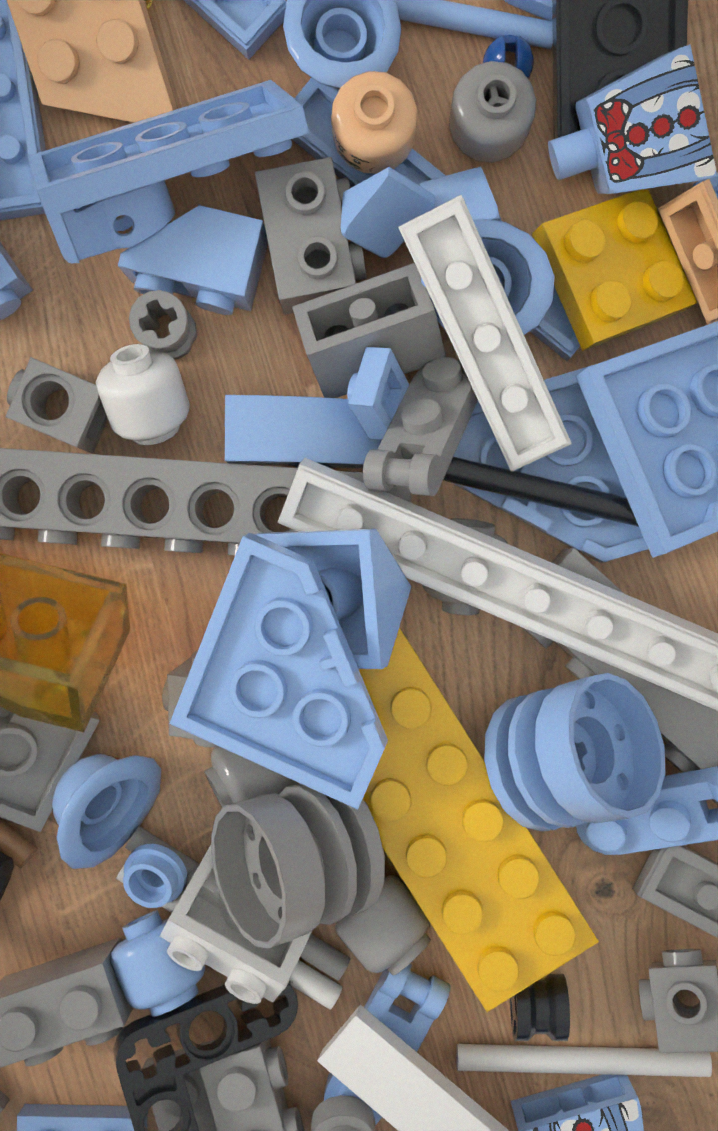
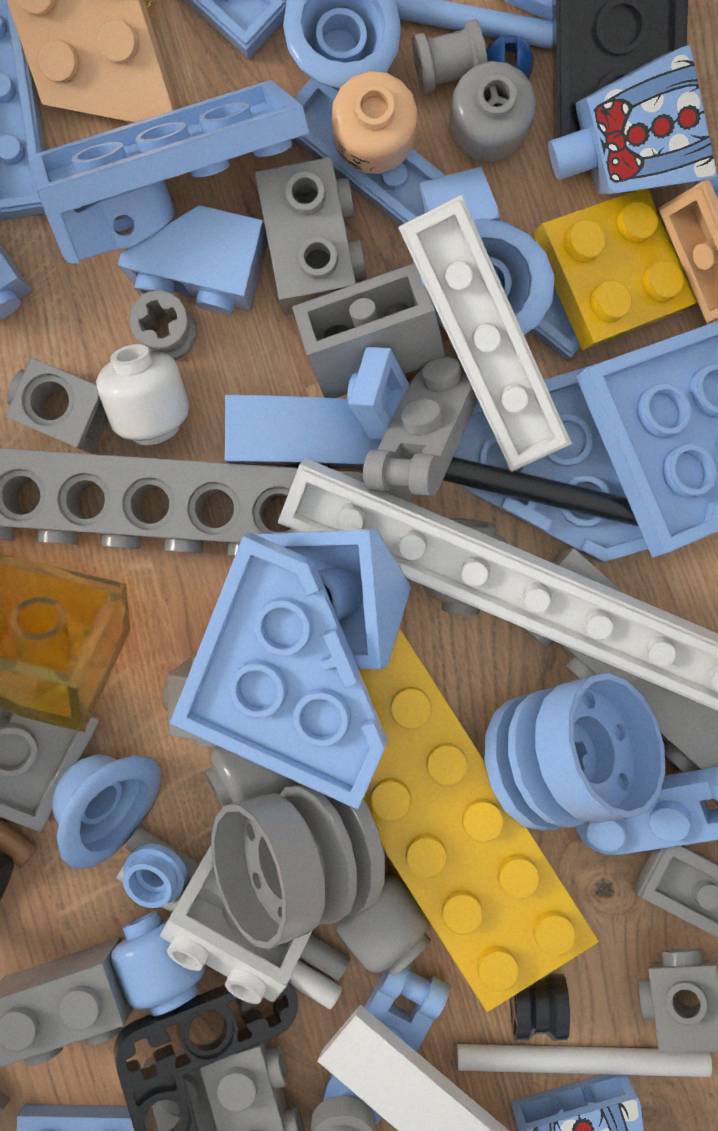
(379, 207): light blue slope -> none
(448, 55): none -> light grey bush

